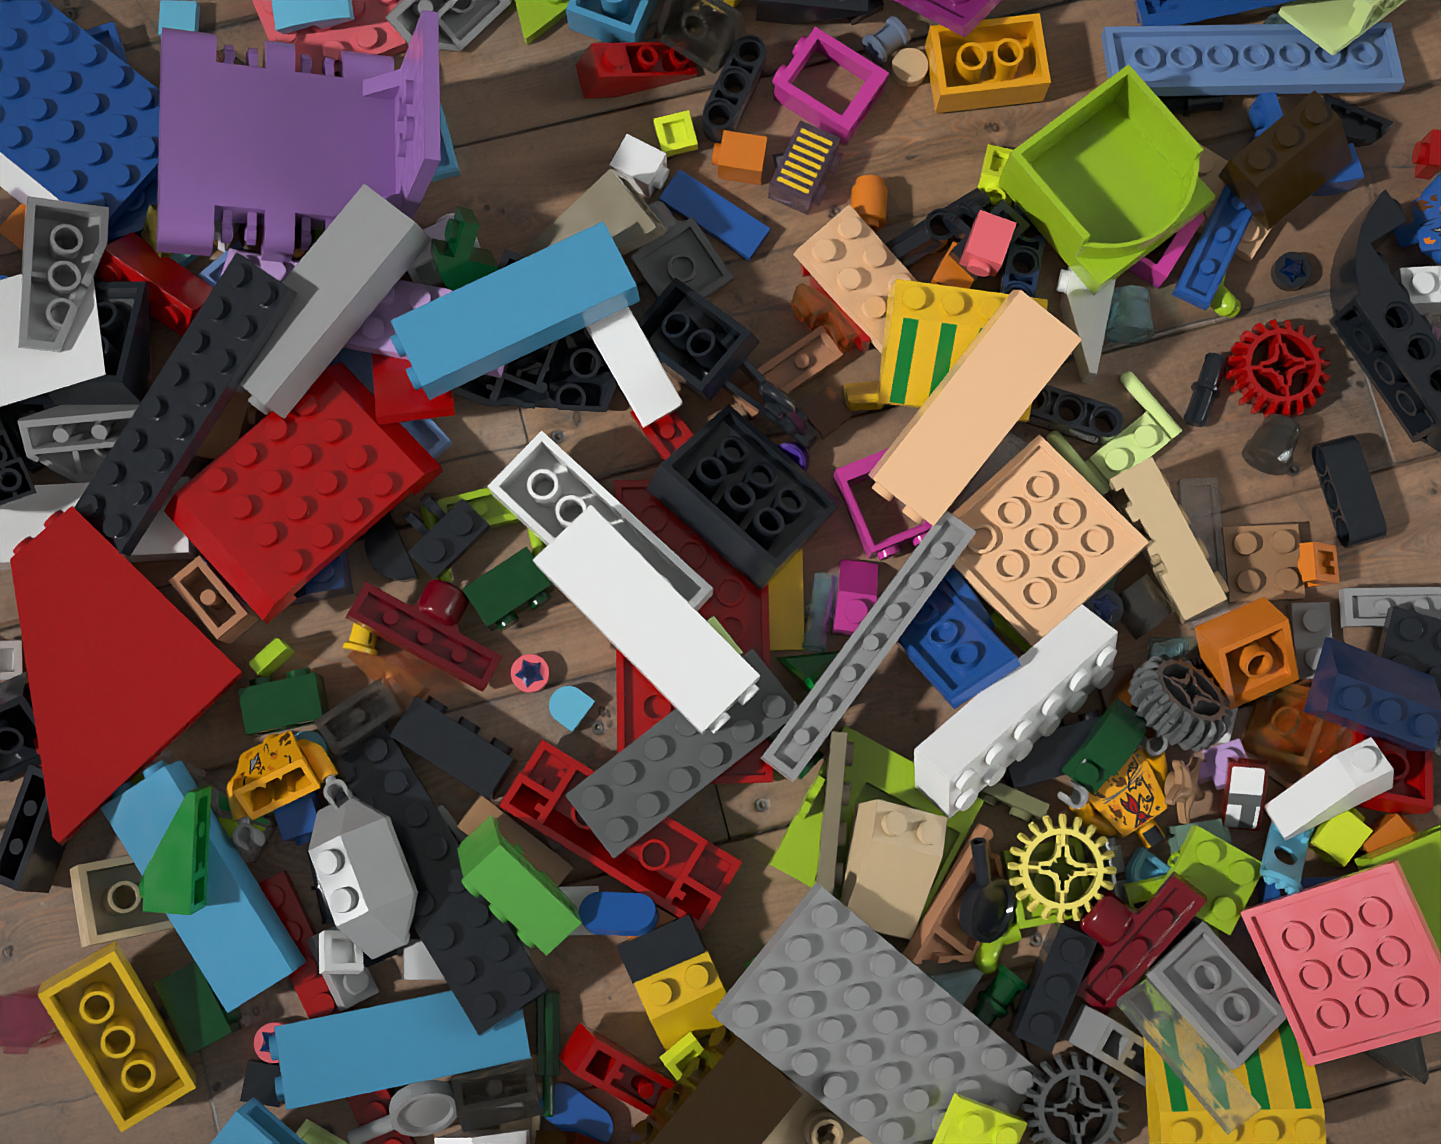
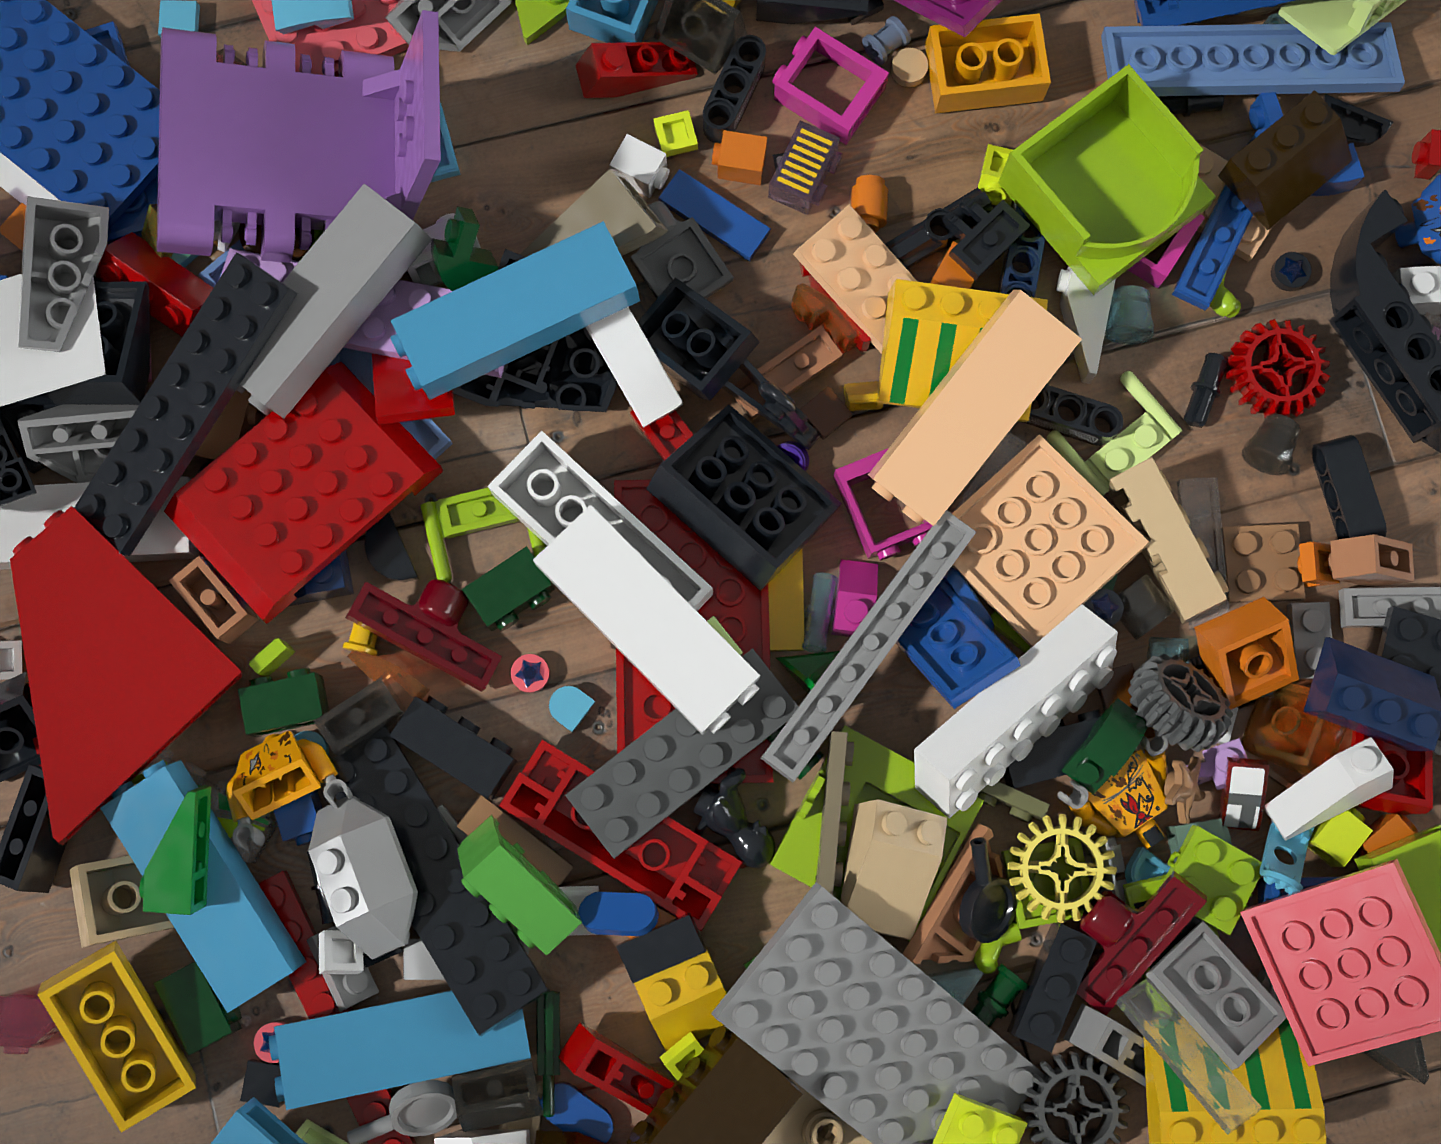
(448, 538): black hinge -> none
(726, 815): none -> black animal
(987, 244): coral brick -> none
(1371, 561): none -> nougat brick

